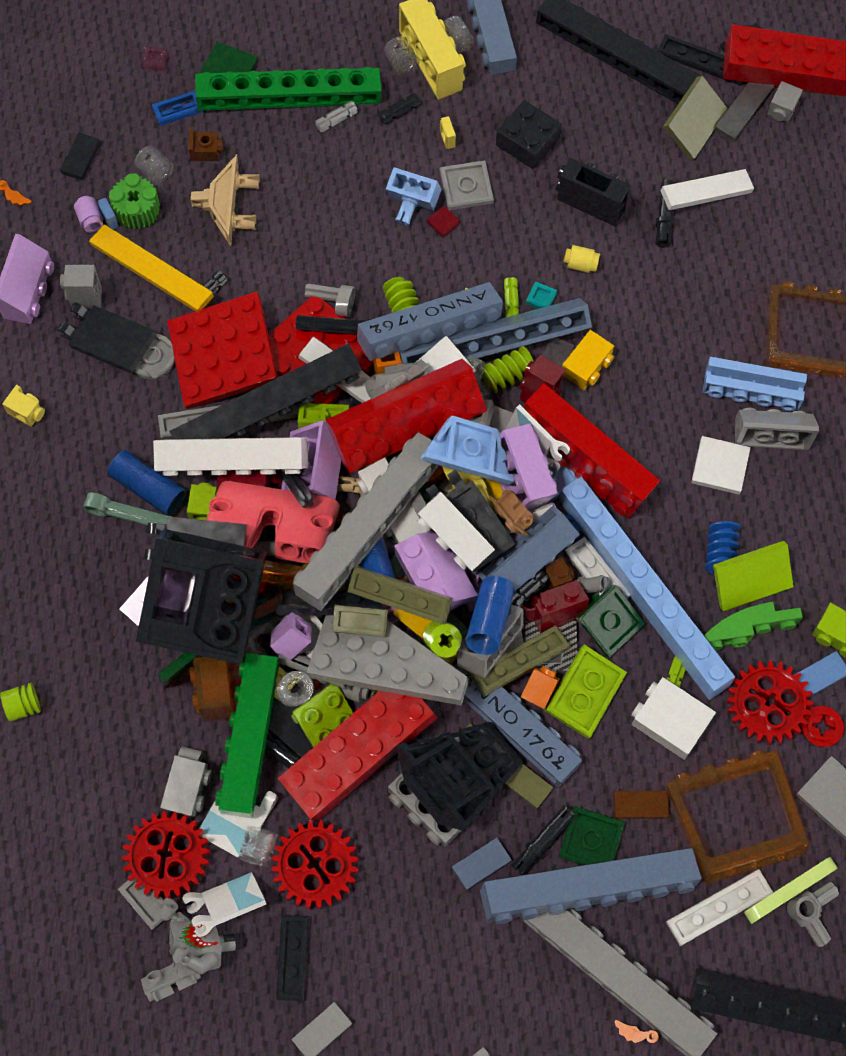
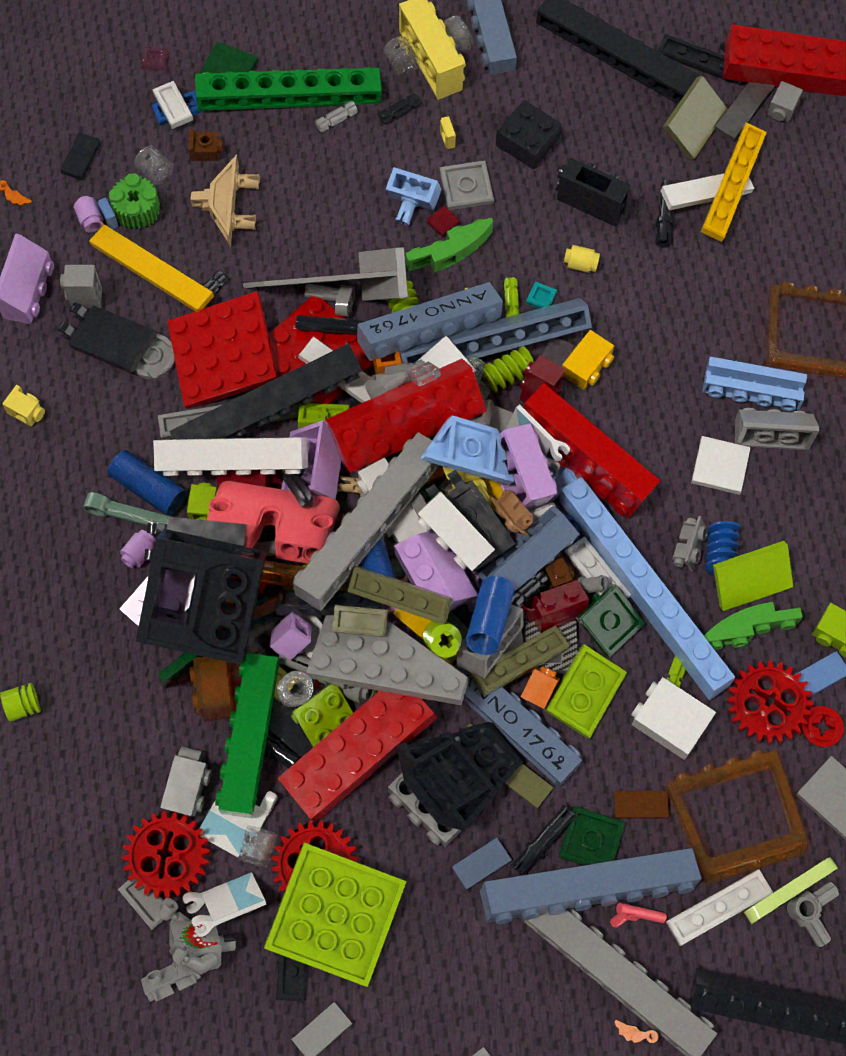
(134, 550): none -> lavender brick
(172, 104): none -> white tile
(335, 914): none -> lime plate
(380, 274): none -> light grey piece
(424, 373): none -> clear tile
(459, 244): none -> bright green slope
(633, 913): none -> coral hose
(694, 533): none -> light grey hinge
(733, 182): none -> yellow tile

